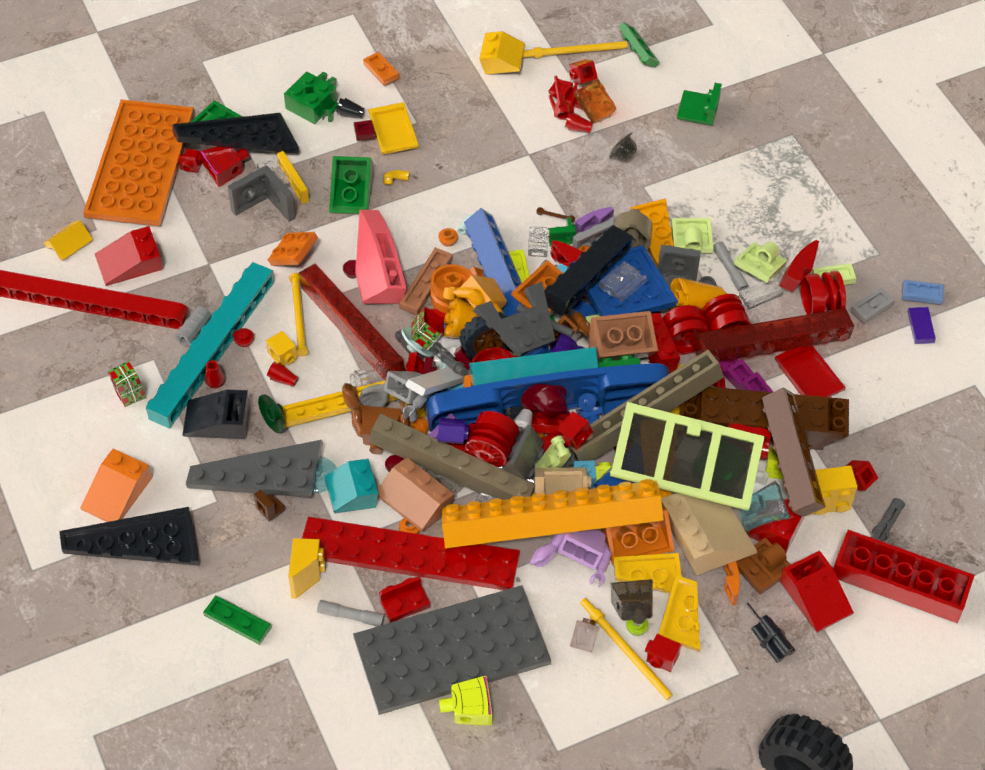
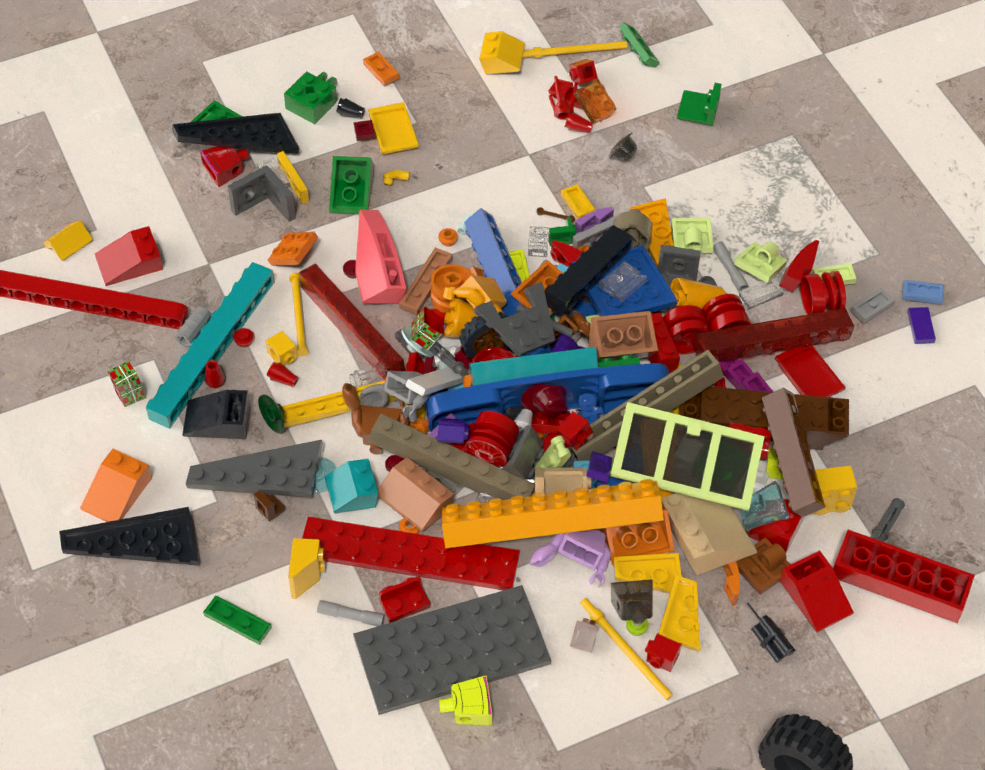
(138, 164): orange plate -> none
(190, 161): red bracket -> none
(329, 112): green hand -> none
(577, 201): none -> yellow tile
(599, 466): none -> dark purple tile
(863, 474): red brick -> none

